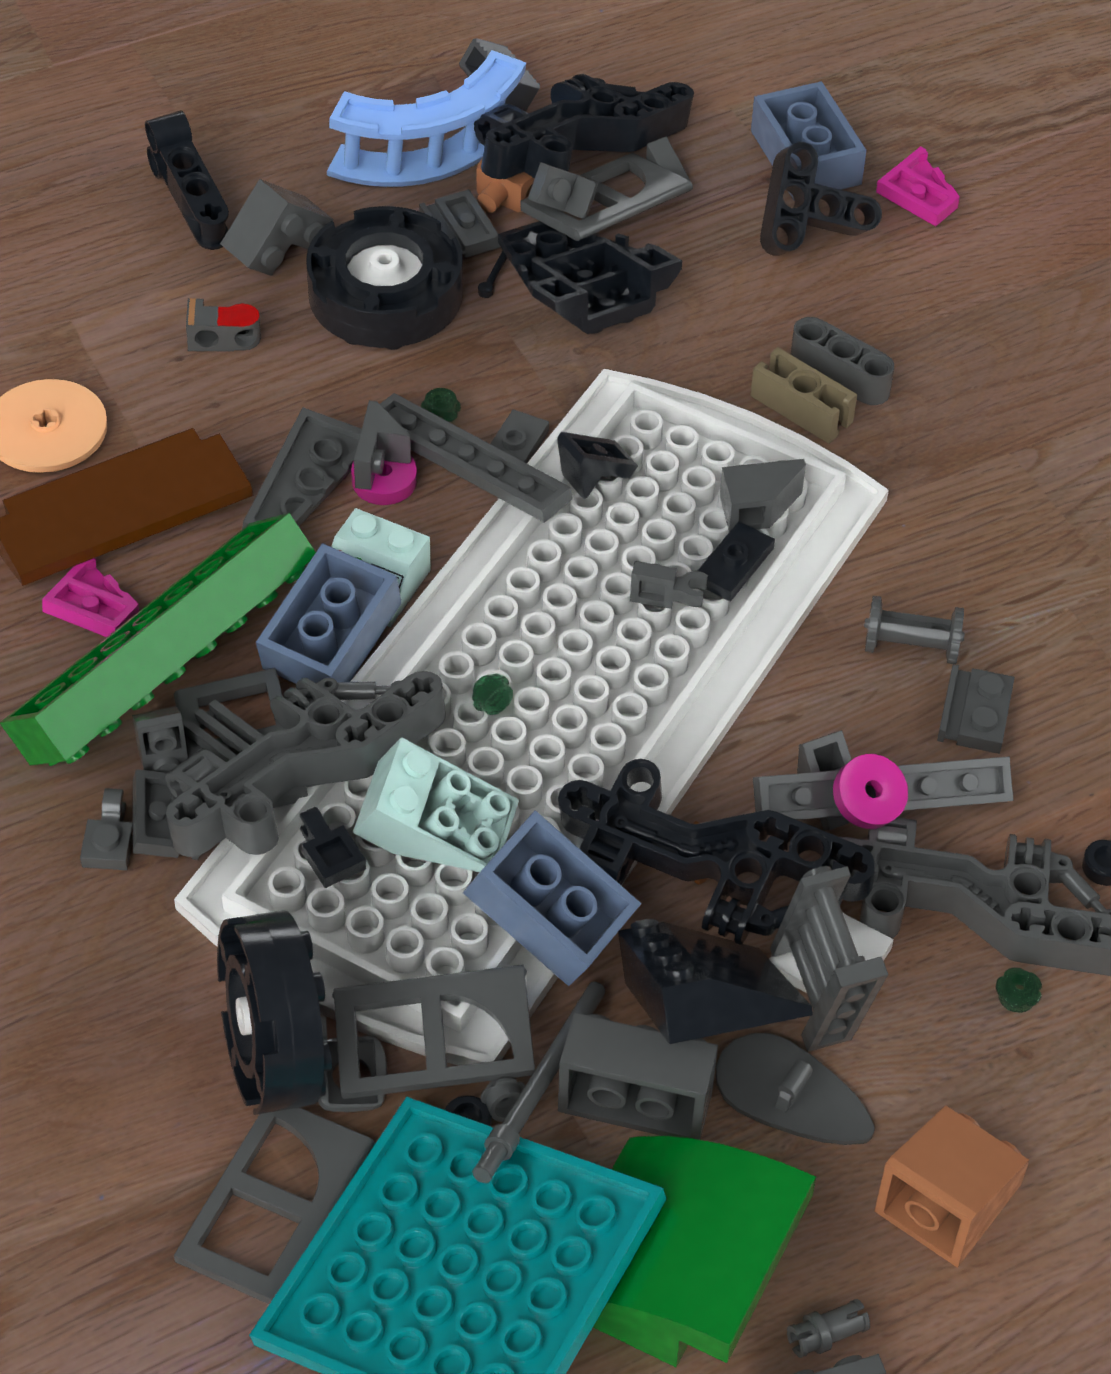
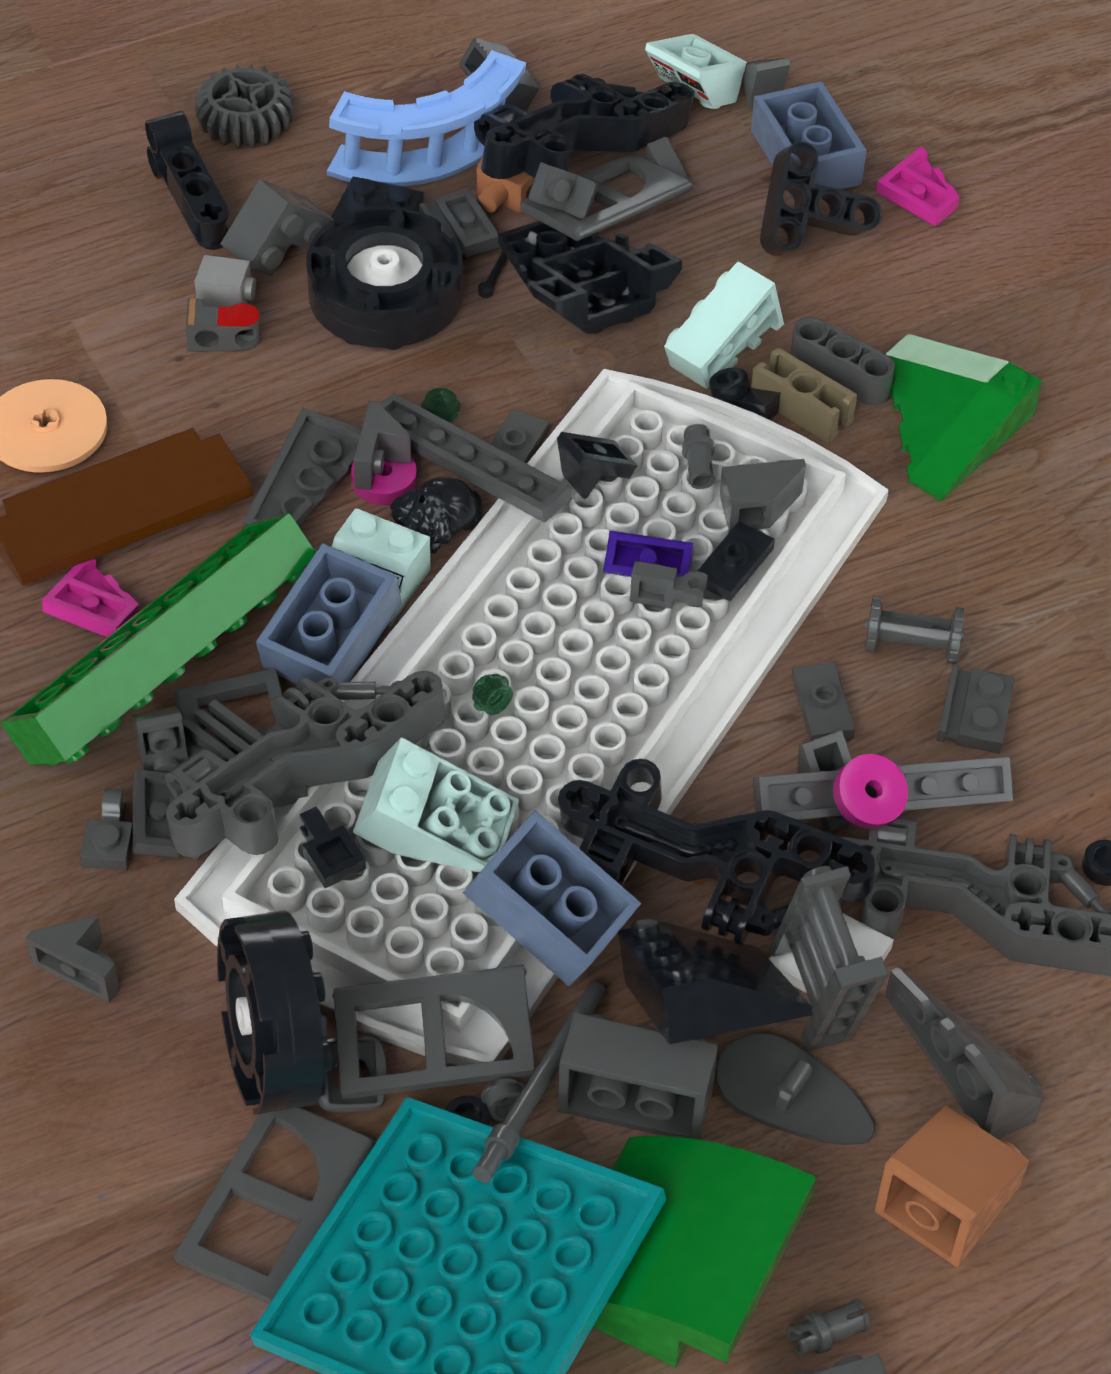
(72, 955): none -> dark grey slope
(224, 281): none -> light grey brick
(244, 106): none -> dark grey gear
(368, 193): none -> black wing
(438, 509): none -> black hair
(627, 548): none -> dark purple slope
(698, 451): none -> dark grey pin
(701, 65): none -> light aqua slope
(724, 324): none -> light aqua wedge
(729, 384): none -> black tile
(760, 402): none -> black piece
(764, 77): none -> dark grey slope
(822, 700): none -> dark grey plate
(955, 409): none -> green slope
(973, 1067): none -> dark grey wedge
(1018, 999): clear green plate -> none

